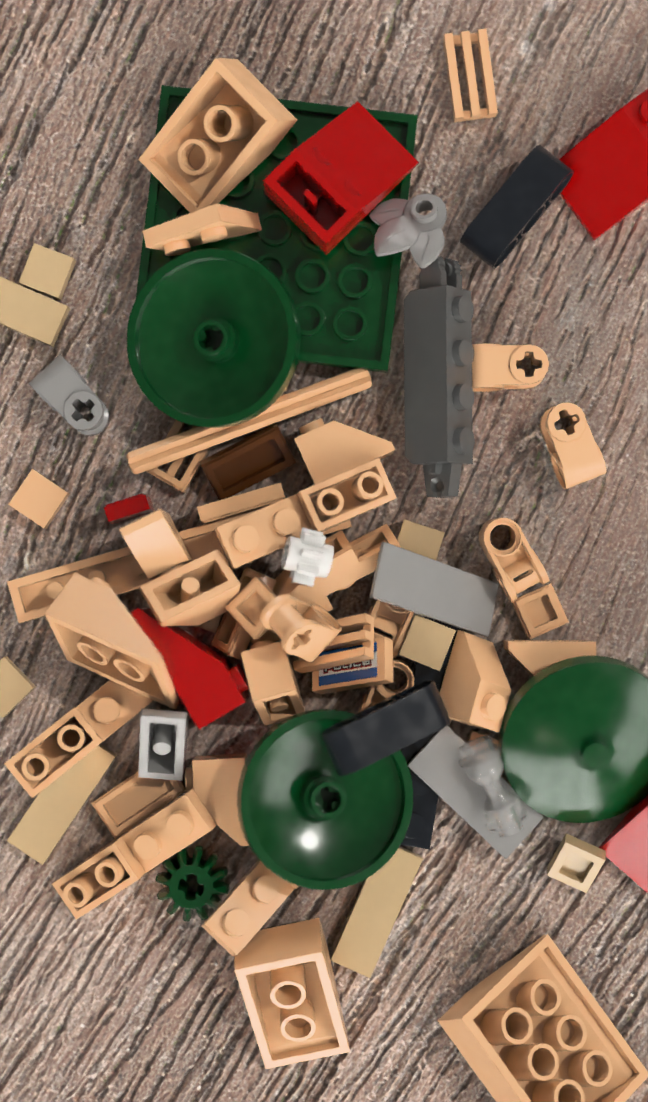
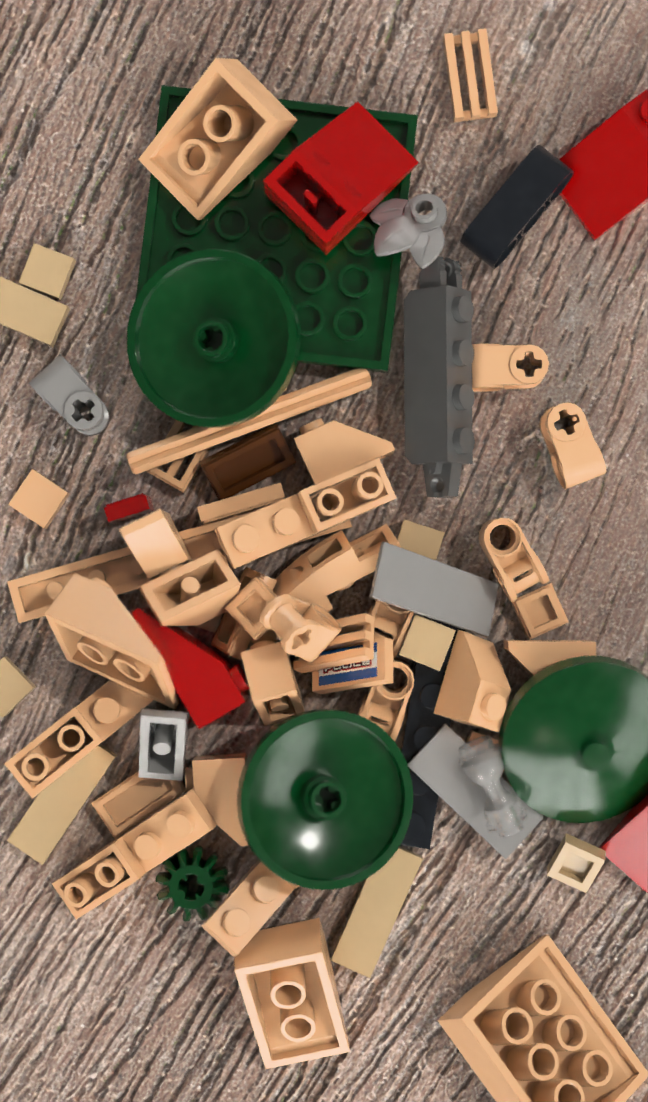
(201, 227): light nougat wing -> none
(307, 557): white gear -> none
(385, 728): black beam -> none

